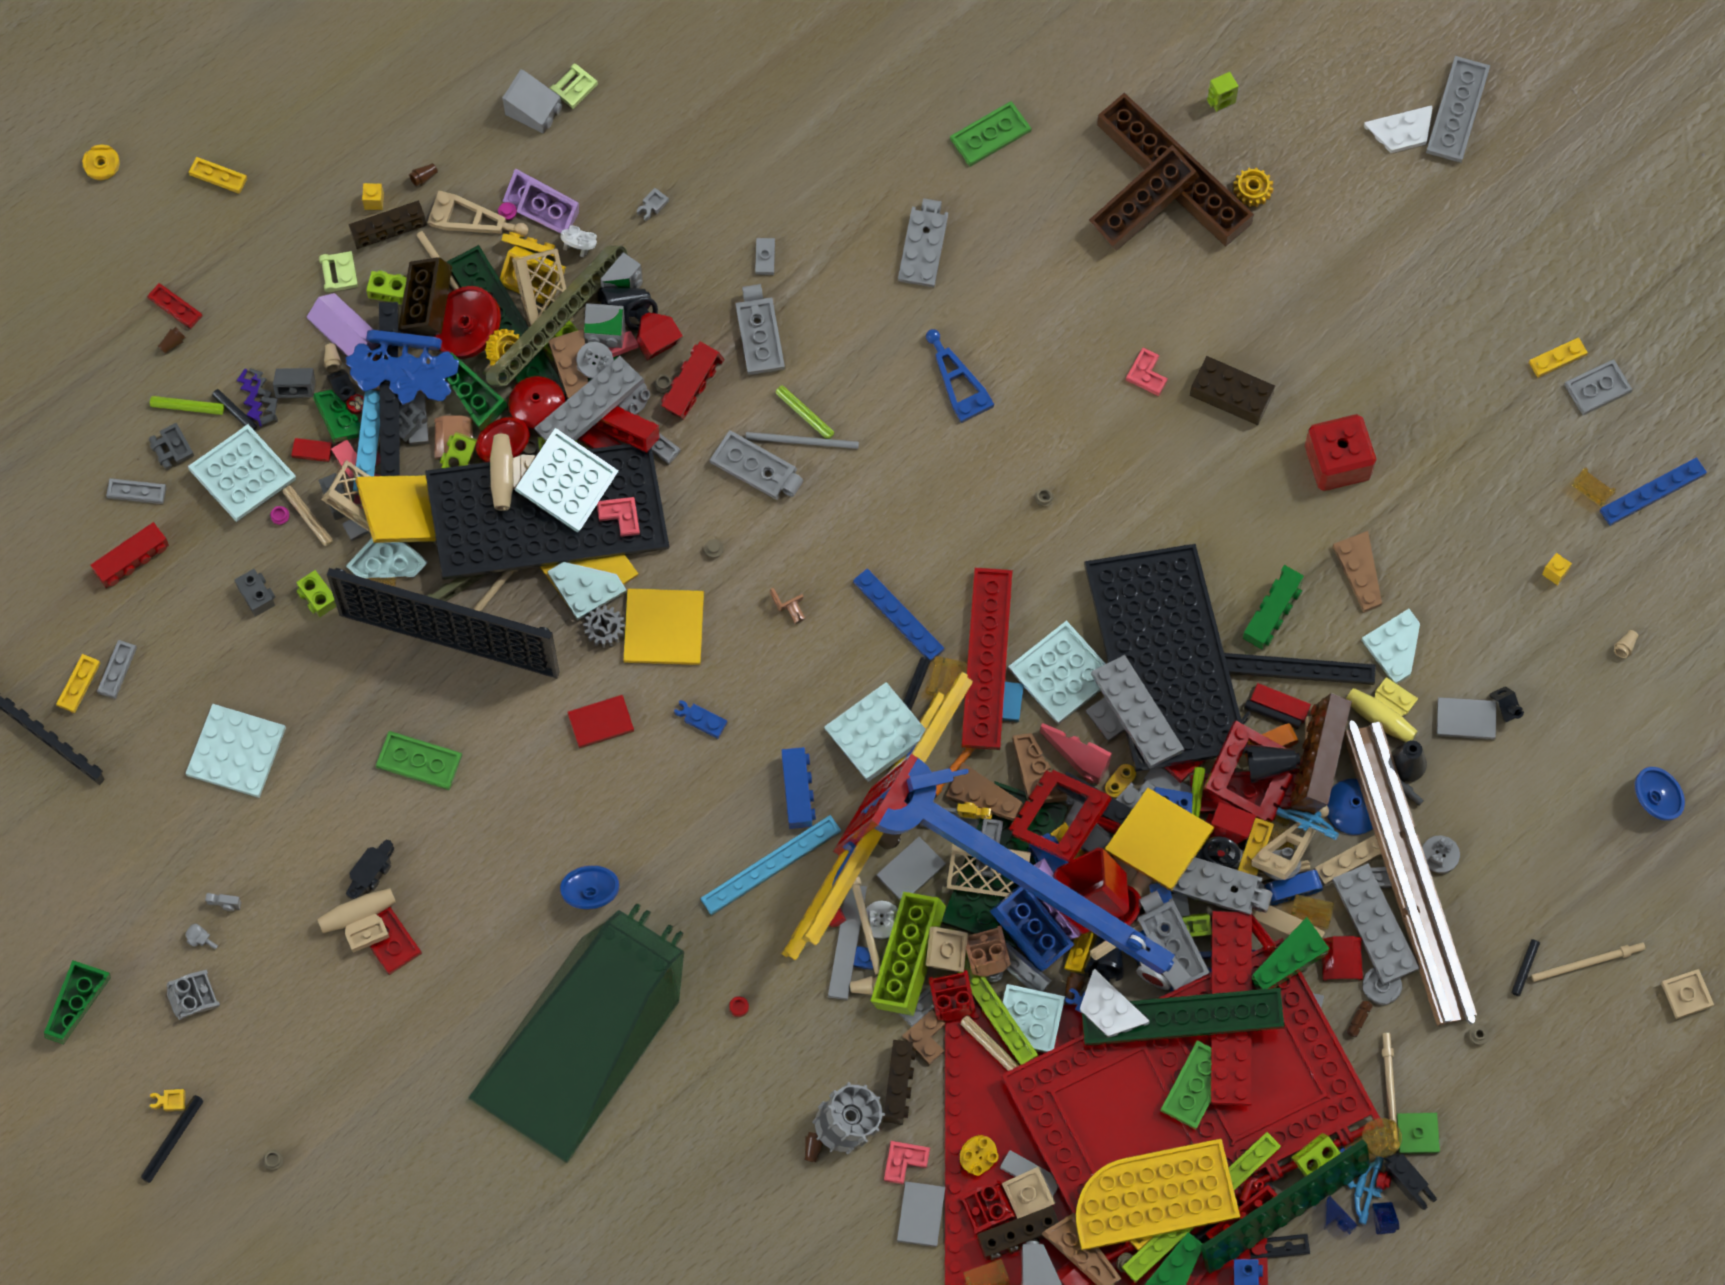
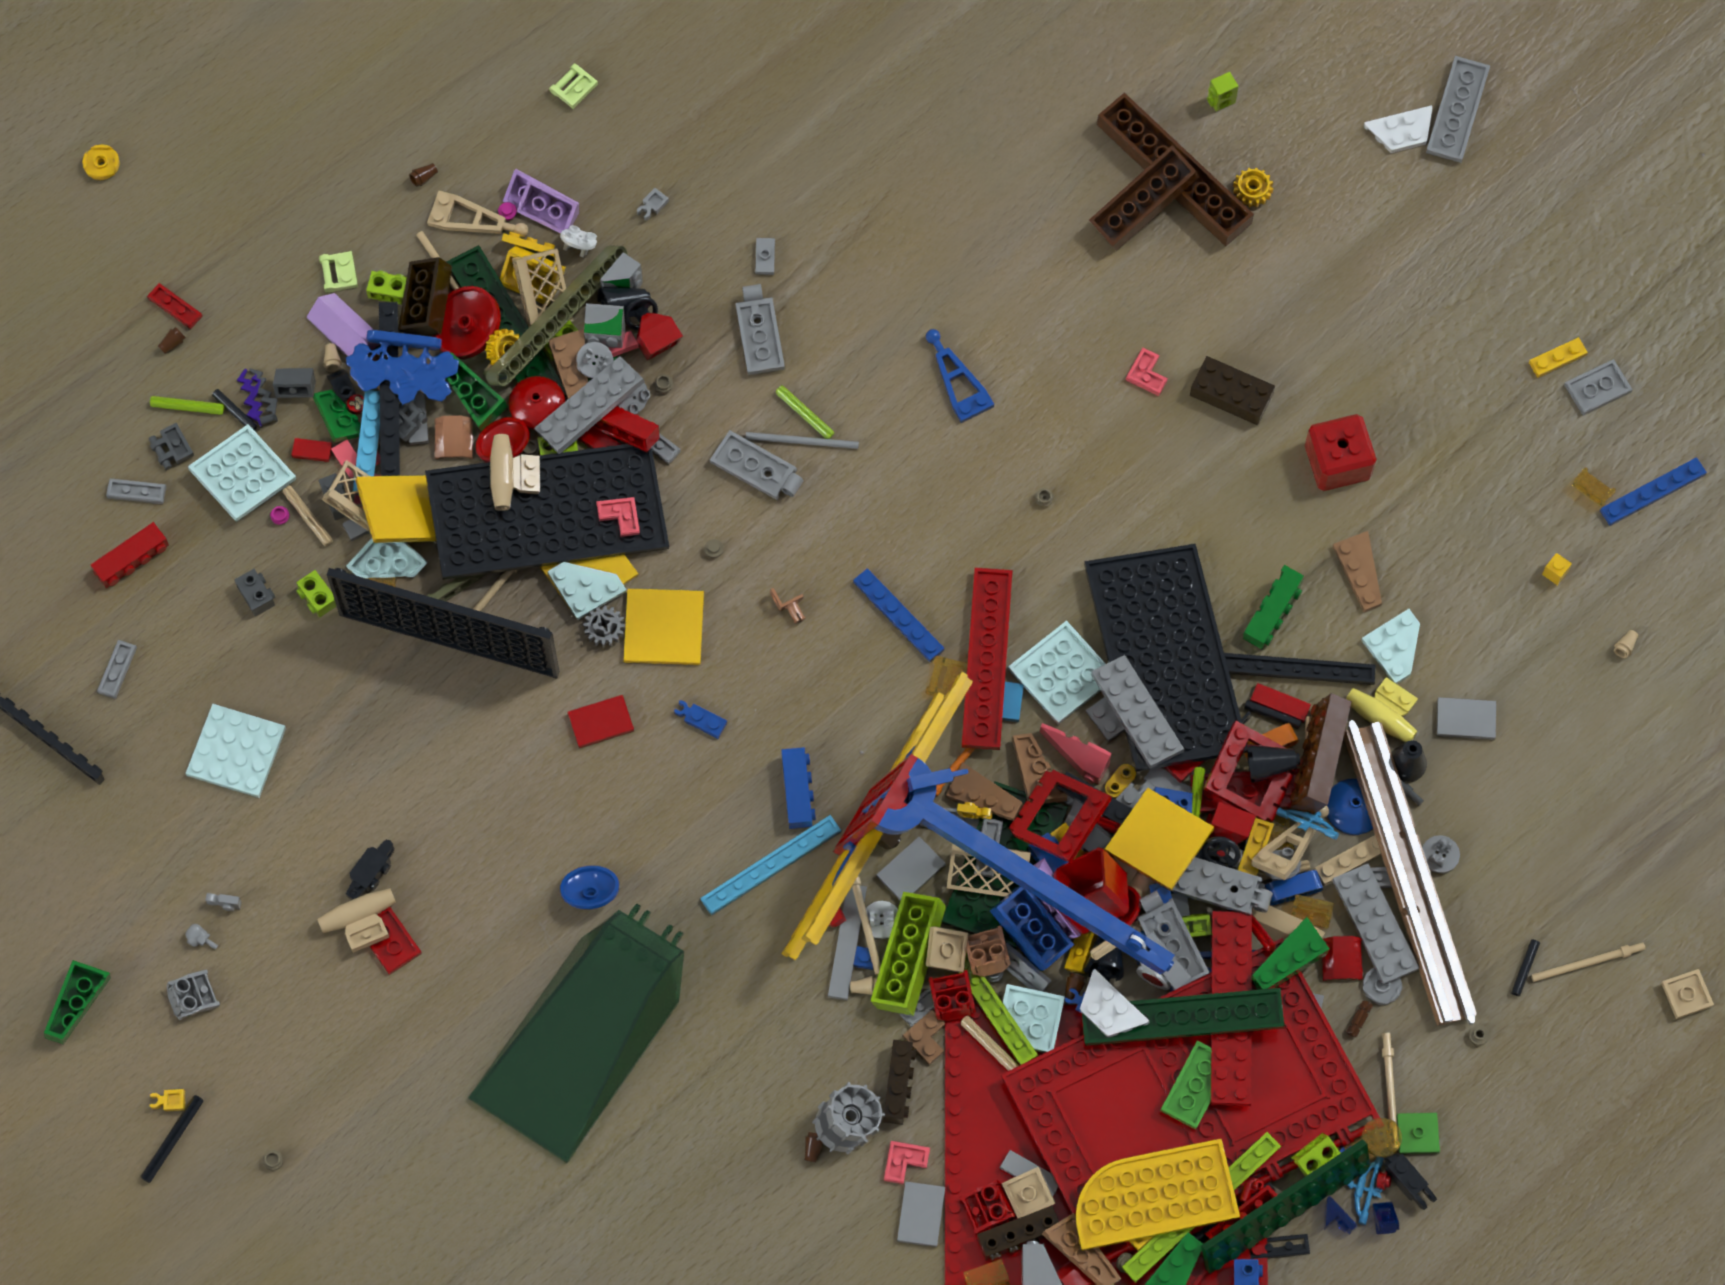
(78, 683): yellow plate -> none
(218, 175): yellow plate -> none
(373, 196): yellow brick -> none
(387, 224): dark brown brick -> none
(419, 760): bright green tile -> none
(453, 452): lime brick -> none
(531, 102): light grey slope -> none
(566, 480): light aqua plate -> none
(691, 379): red wedge -> none
(739, 1006): red tile -> none
(876, 731): light aqua plate -> none
(916, 682): black axle -> none
(922, 249): light grey hinge -> none
(985, 1149): yellow plate -> none
(990, 133): bright green tile -> none
(1508, 704): black bracket -> none
(1659, 793): blue dish -> none

